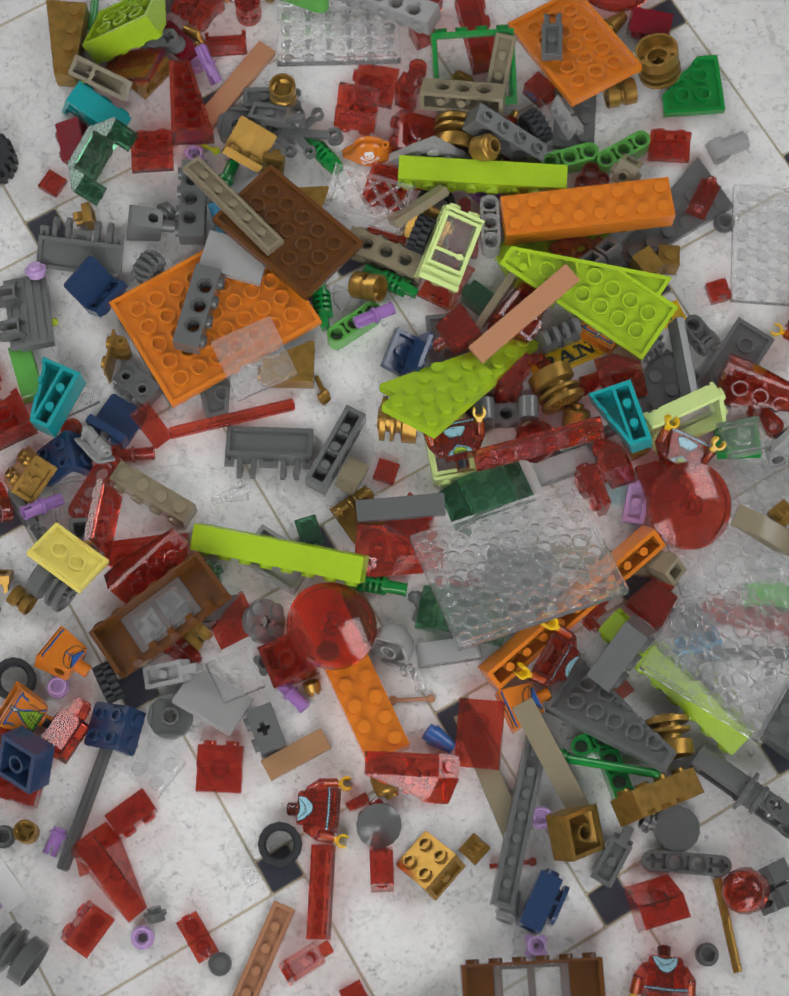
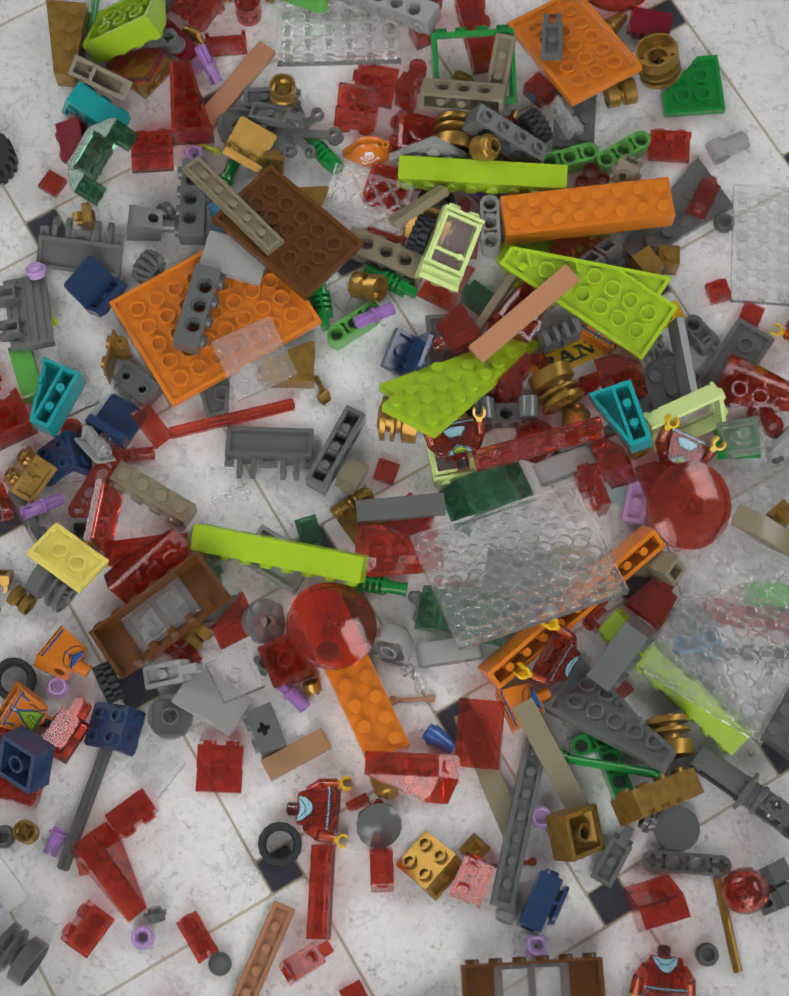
(472, 879): none -> clear red plate
(752, 313): none -> clear red tile

